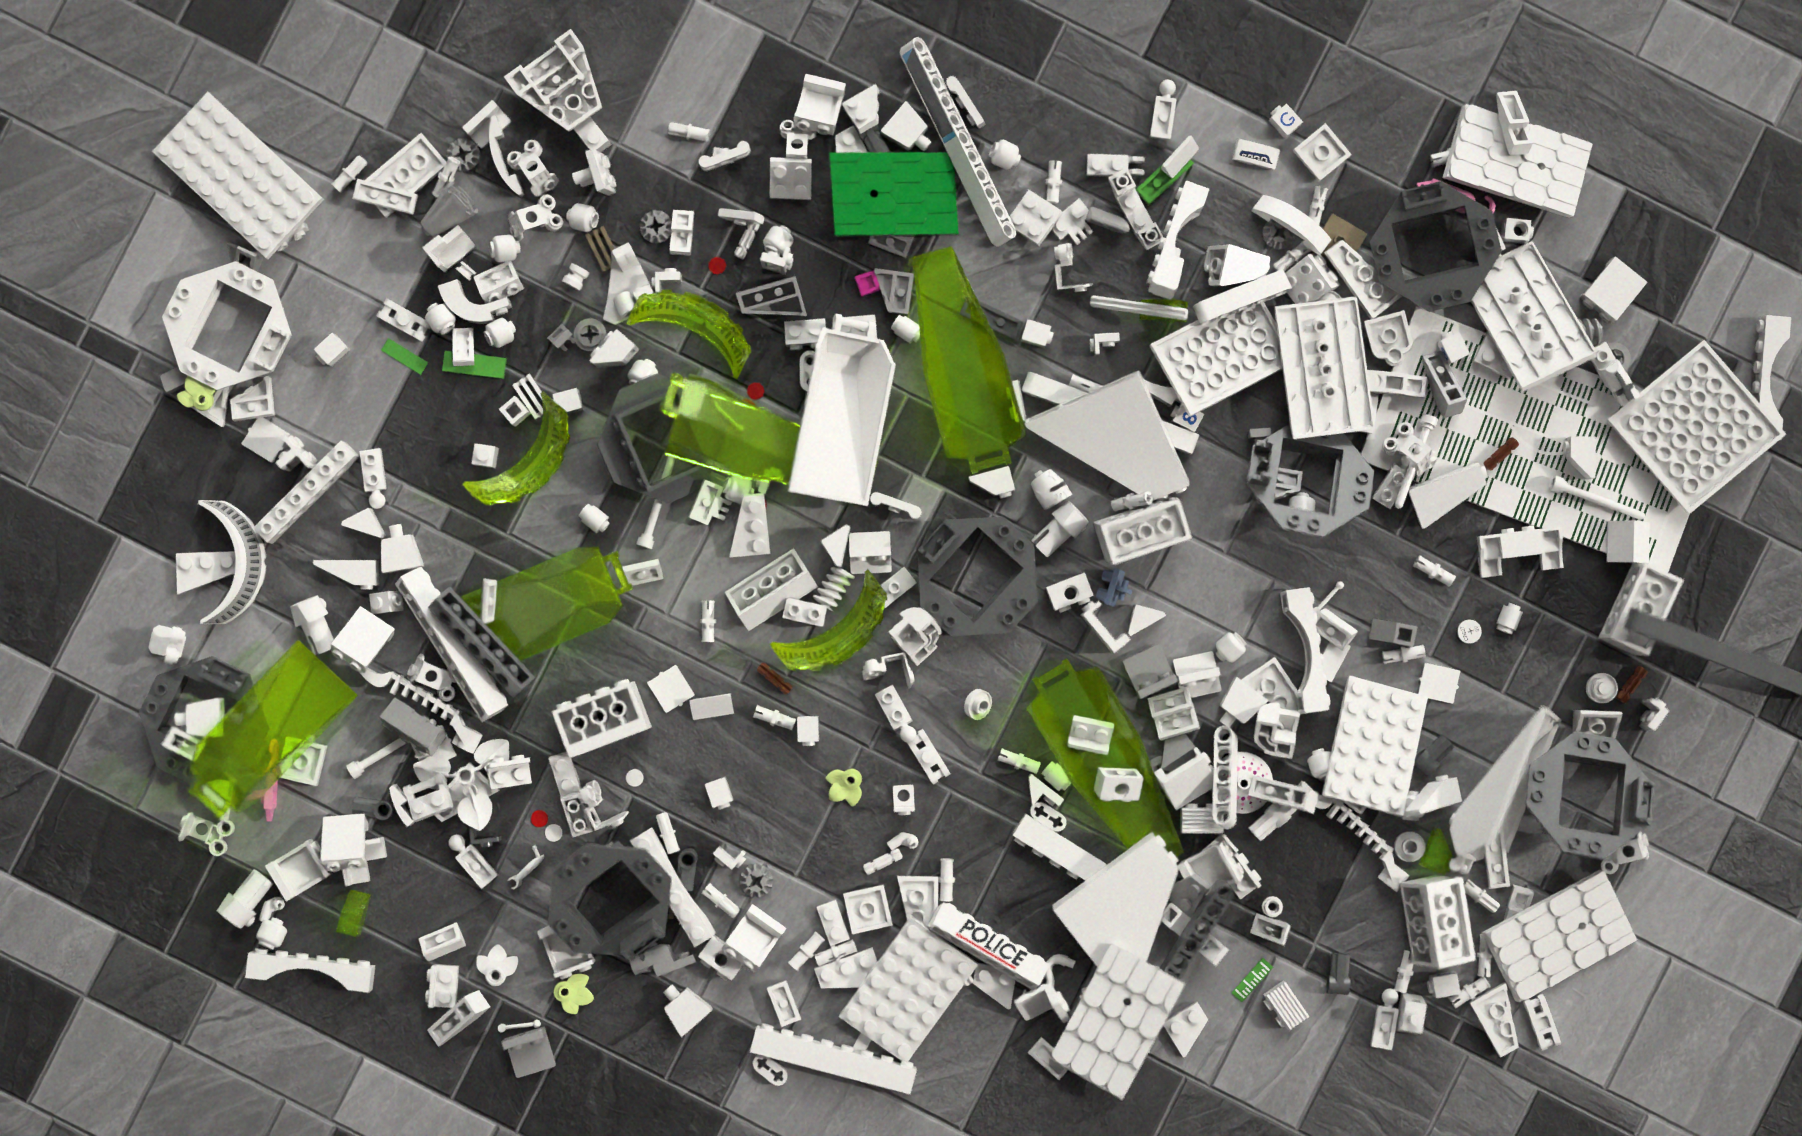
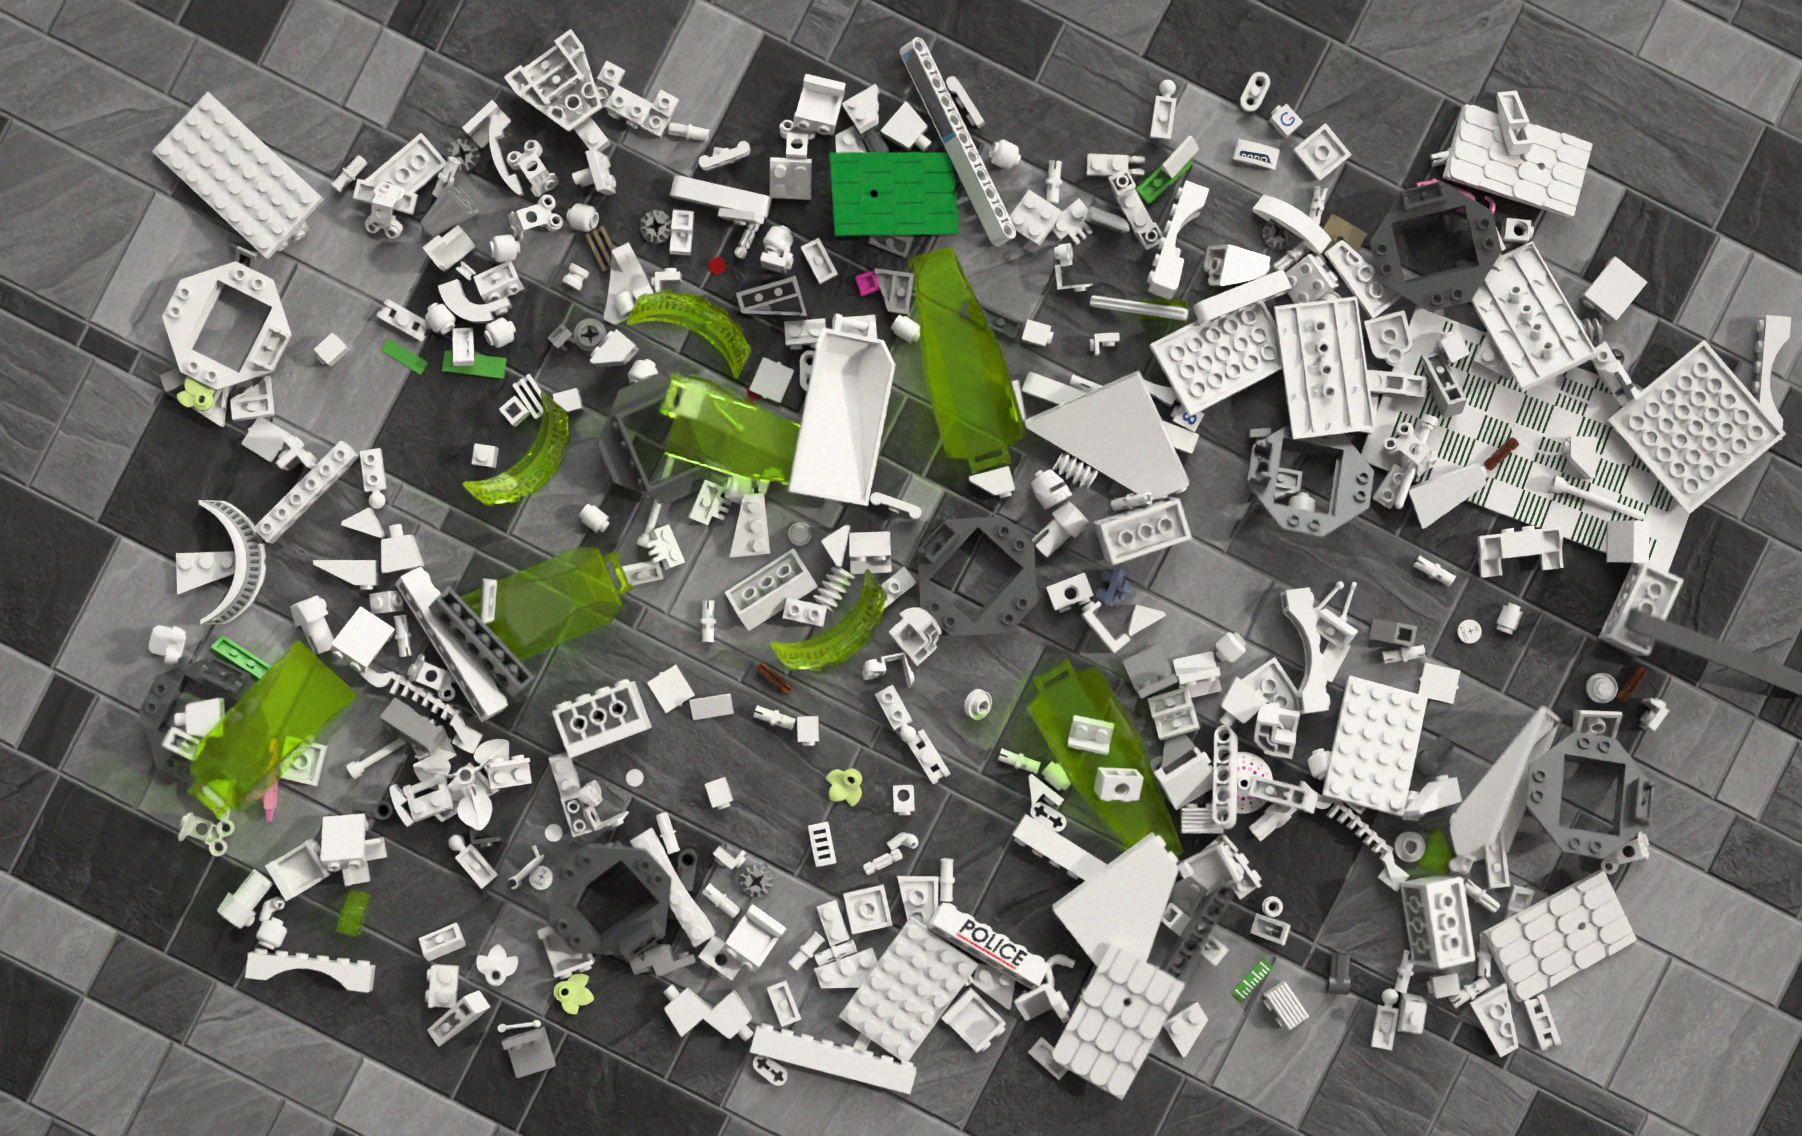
(239, 657): none -> bright green plate
(385, 199): none -> white piece
(402, 635): none -> white pin
(539, 818): red sticker -> none
(541, 877): none -> white piece
(629, 106): none -> white bracket
(665, 547): none -> white hinge
(719, 196): none -> white beam
(731, 1017): none -> white torso
(771, 380): none -> white piece
(800, 533): none -> white piece
(819, 261): none -> white plate
(826, 861): none -> white slope
(974, 1020): none -> white panel
(1075, 469): none -> white piece
(1254, 92): none -> white plate
(1352, 588): none -> white hinge

